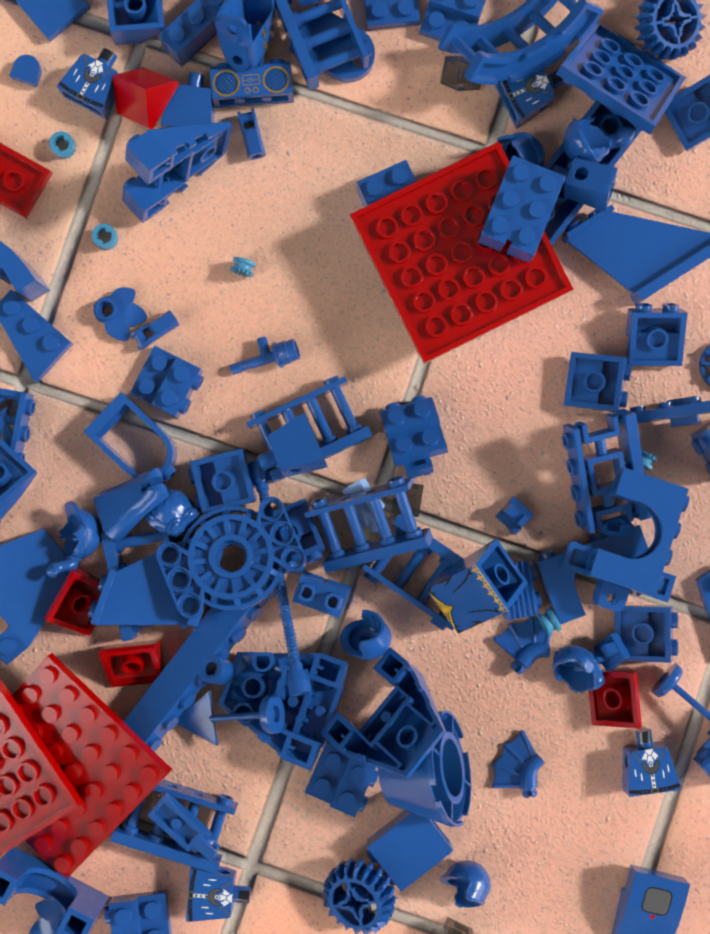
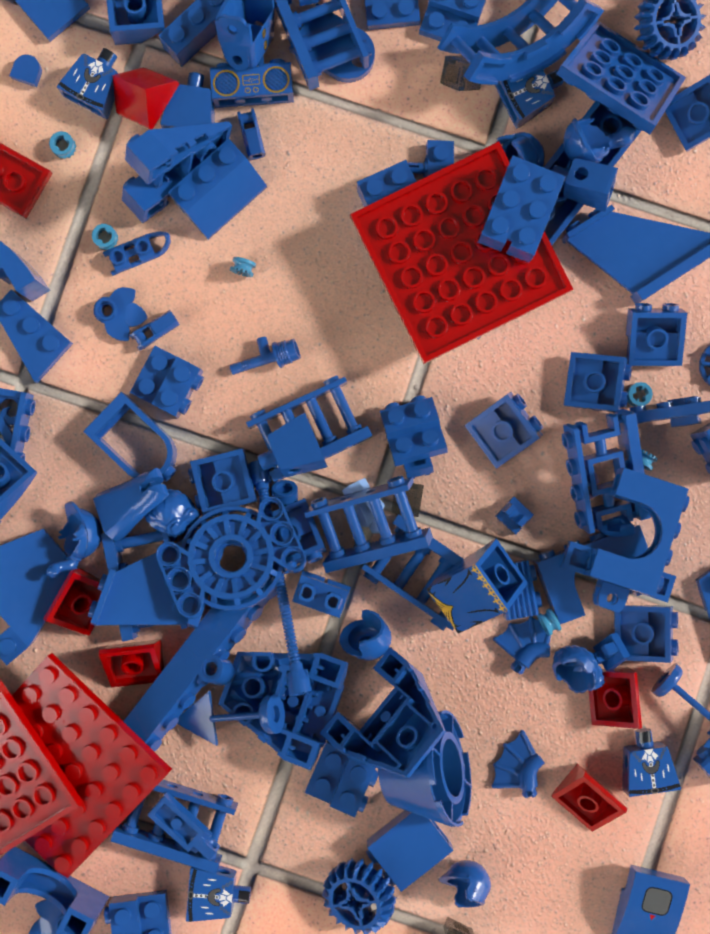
(142, 248): none -> blue piece
(217, 189): none -> blue slope
(285, 491): none -> blue tile
(438, 156): none -> blue plate
(505, 429): none -> blue plate
(588, 799): none -> red slope
(645, 399): none -> dark azure bush

